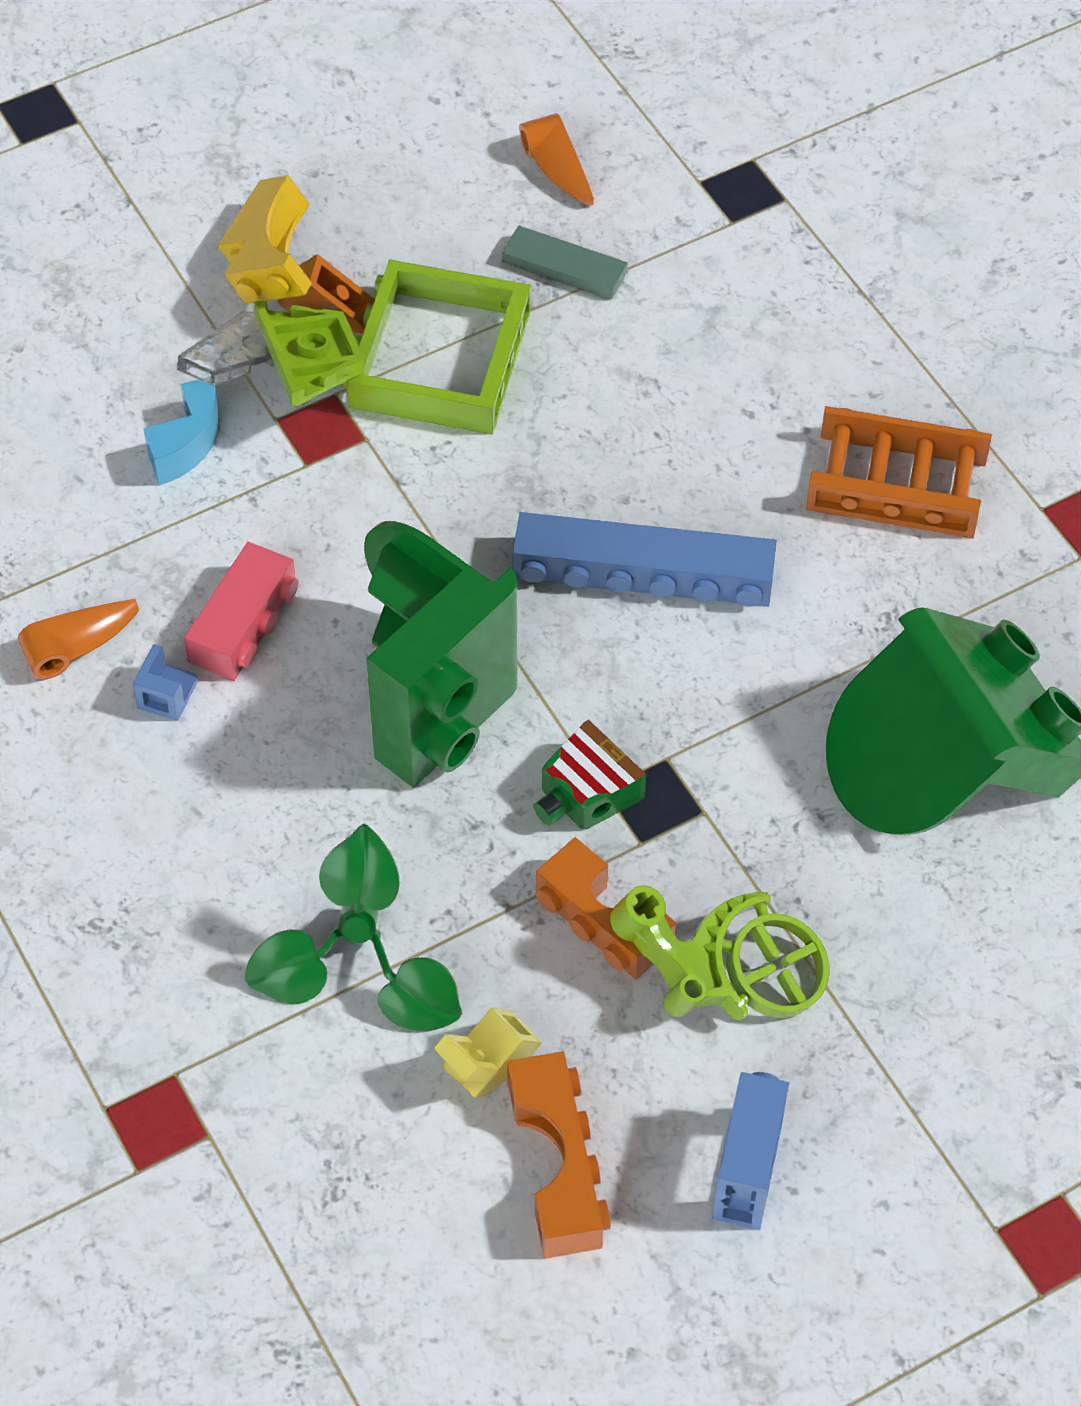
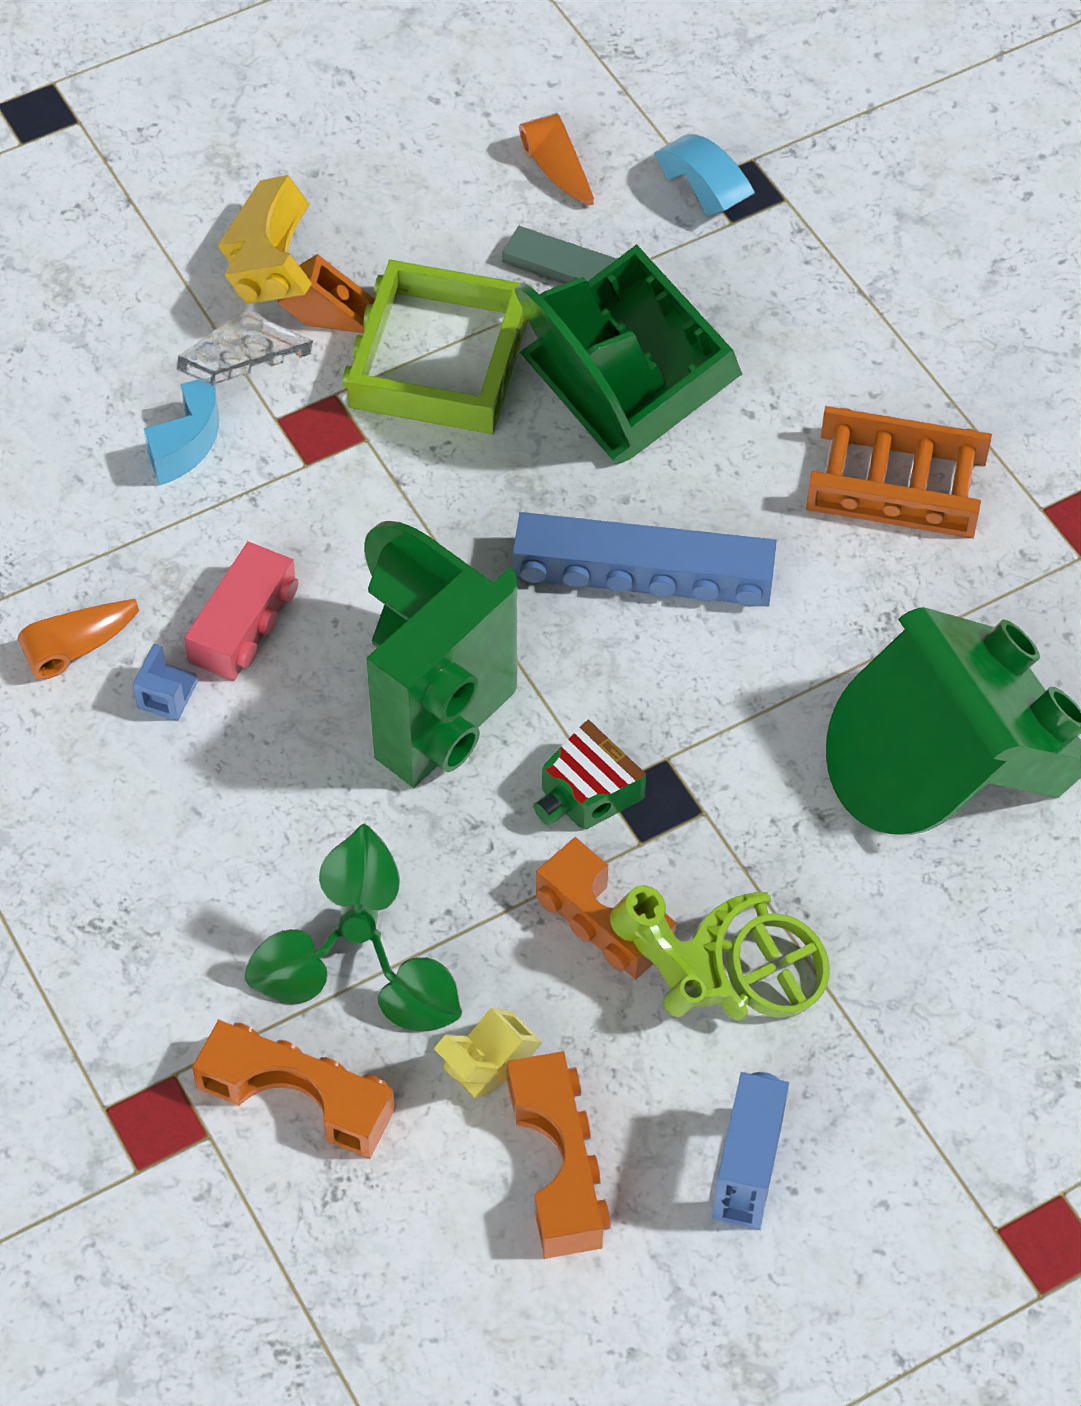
(242, 1063): none -> orange arch
(310, 349): lime wing -> none
(625, 352): none -> green plate
(709, 170): none -> medium azure brick

